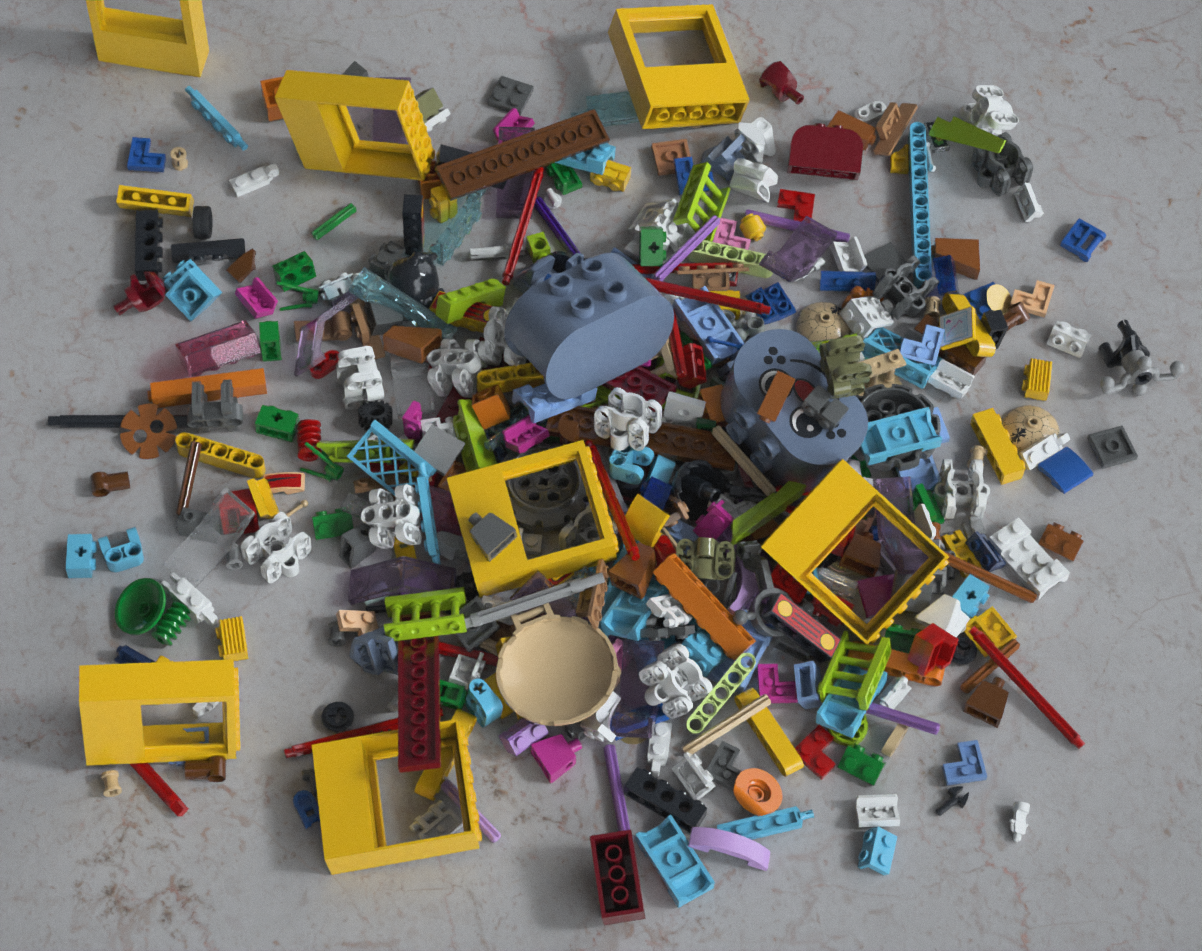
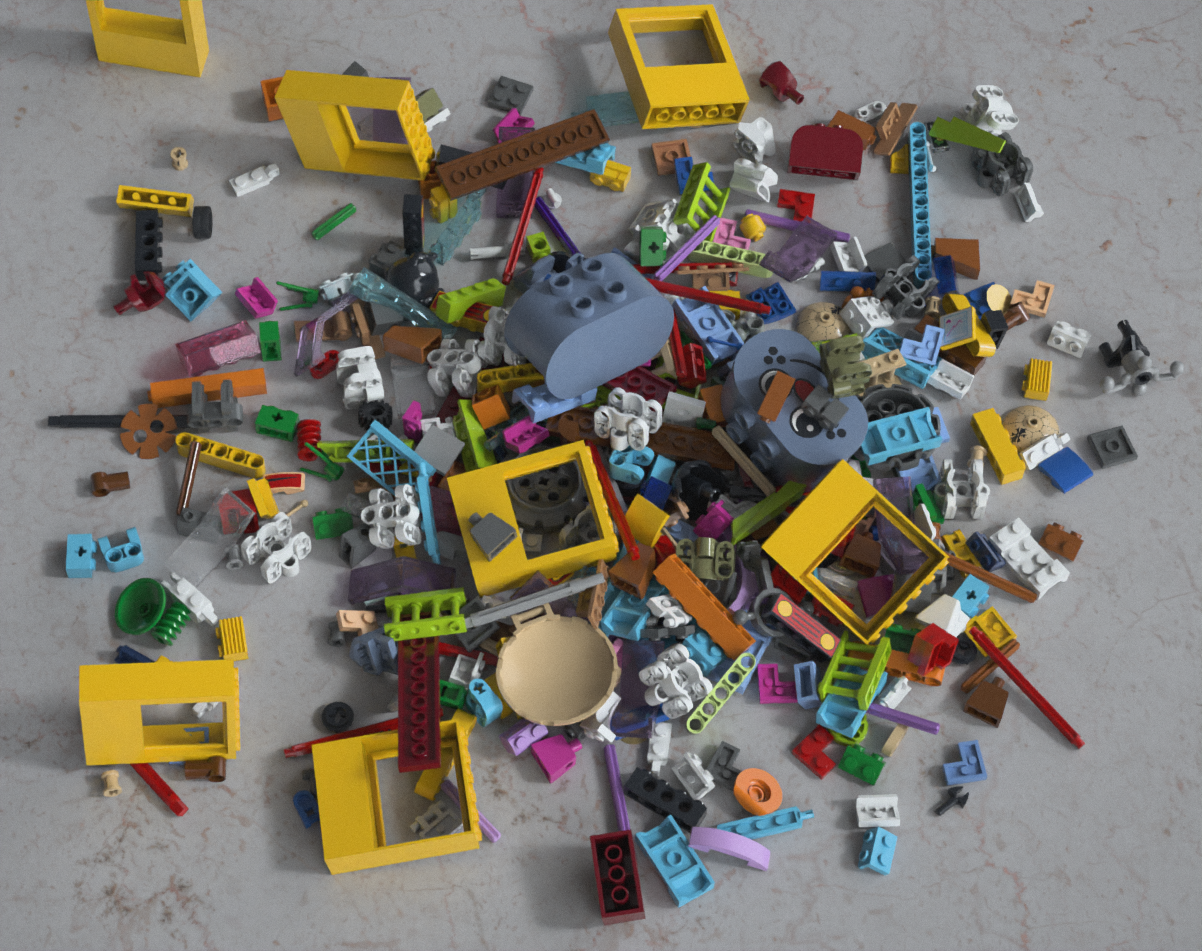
(142, 160): blue plate -> none
(208, 250): black bracket -> none
(218, 122): medium azure plate -> none
(243, 266): reddish brown slope -> none
(294, 270): green brick -> none
(468, 577): black gear -> none
(564, 178): green bracket -> none
(724, 155): sand blue piece -> none
(727, 724): tan axle -> none
(771, 735): yellow beam -> none
(973, 525): light grey tile -> none
(1018, 823): white piece -> none
(1078, 235): blue plate -> none

